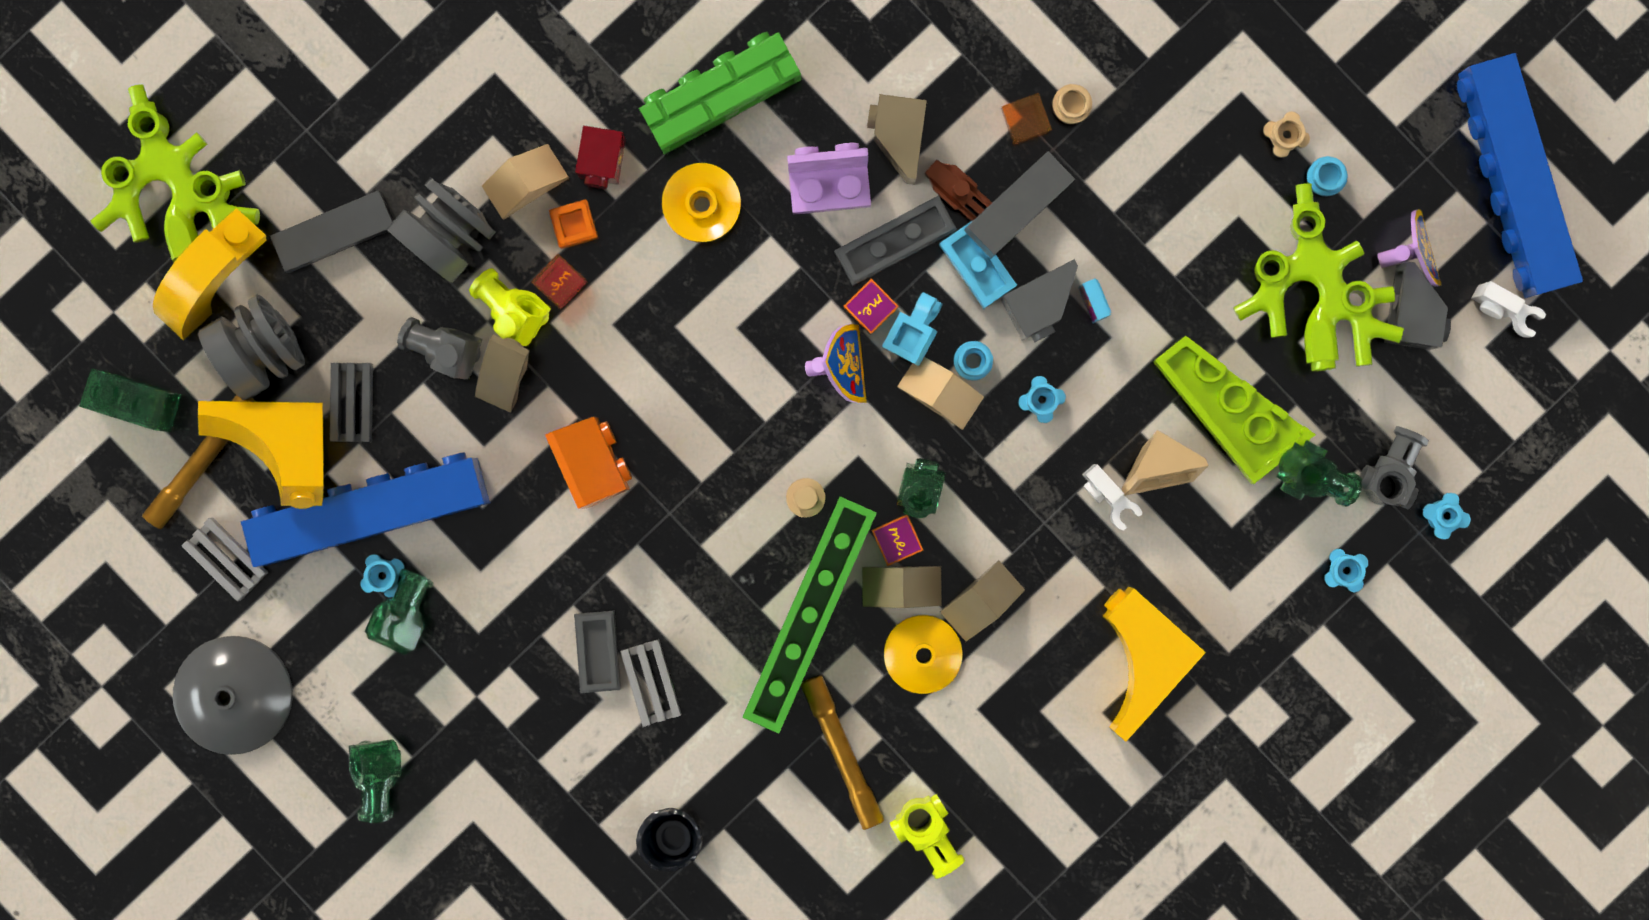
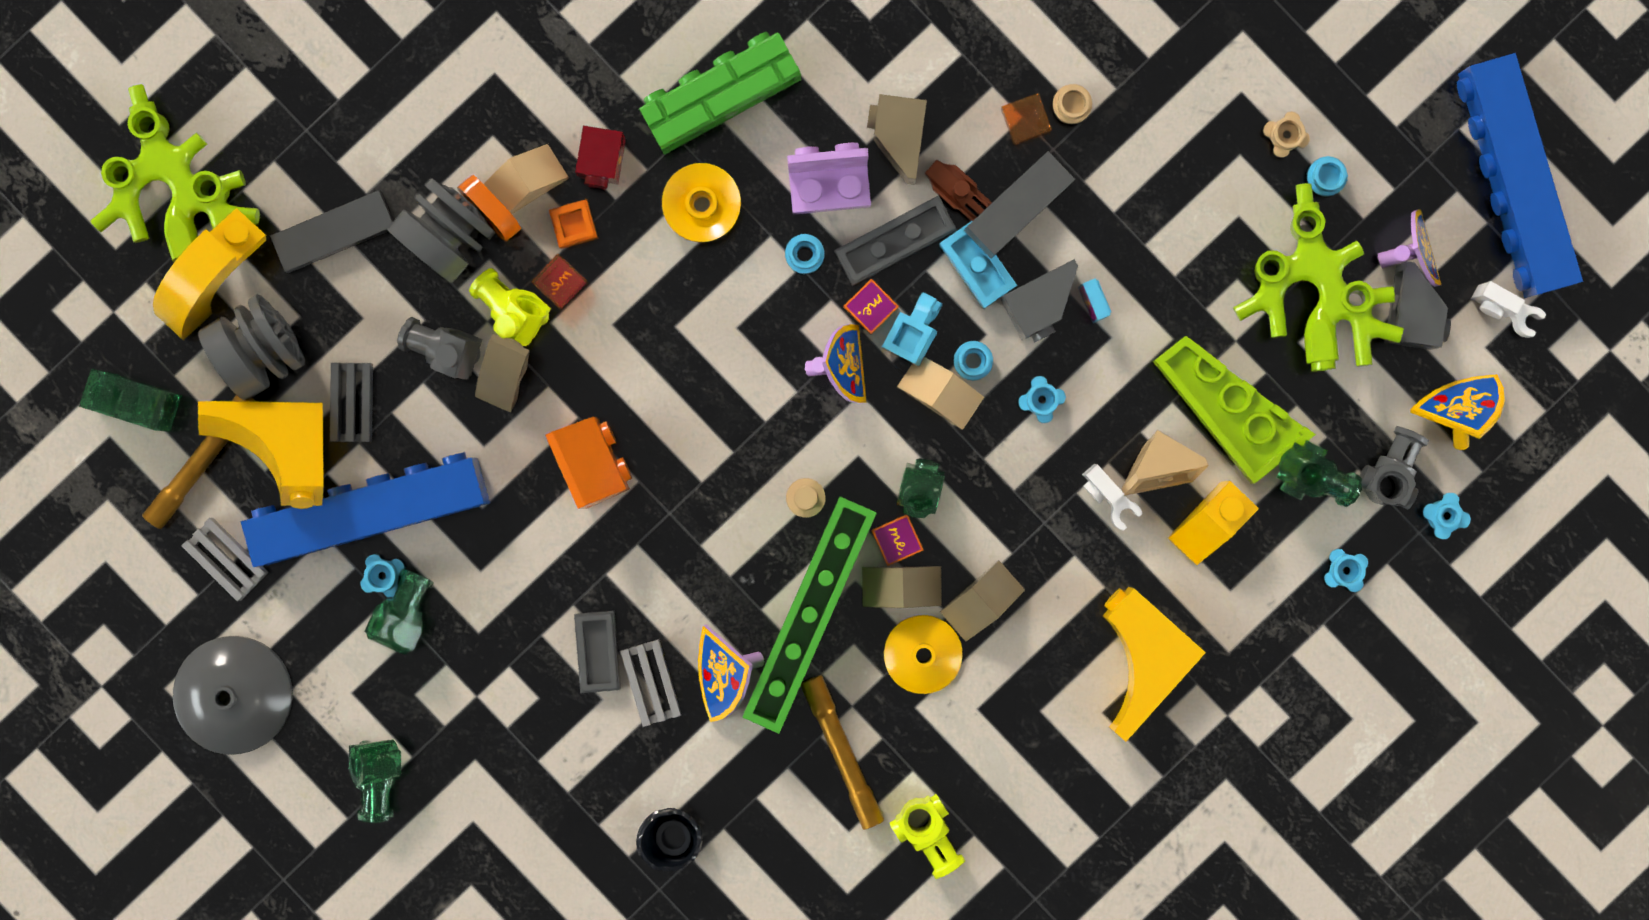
(492, 209): none -> orange beam
(723, 674): none -> shield
(801, 241): none -> medium azure plate
(1213, 522): none -> yellow slope
(1466, 406): none -> shield

